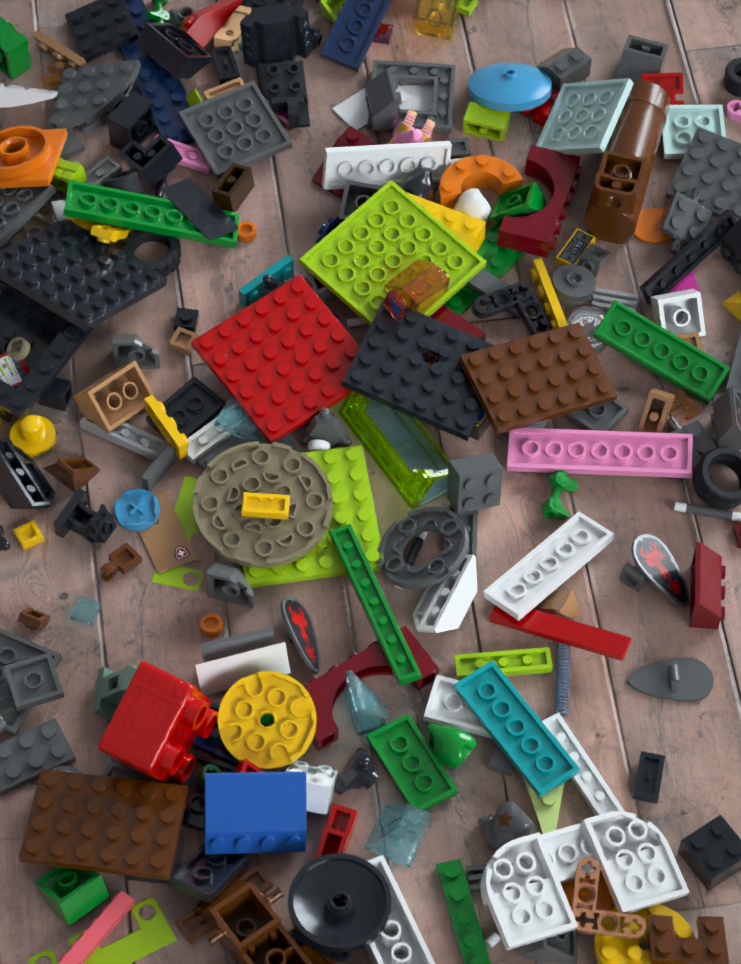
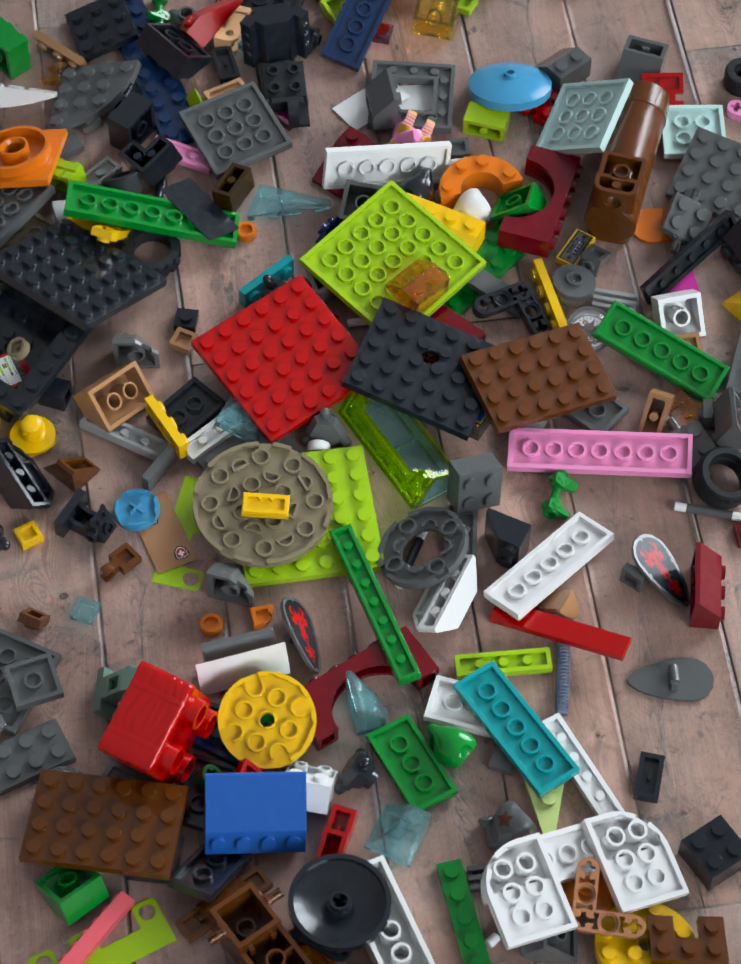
(261, 616): none -> orange tile
(282, 202): none -> clear light blue wing
(395, 305): clear red tile -> none
(506, 537): none -> black slope
(705, 414): none -> dark grey plate

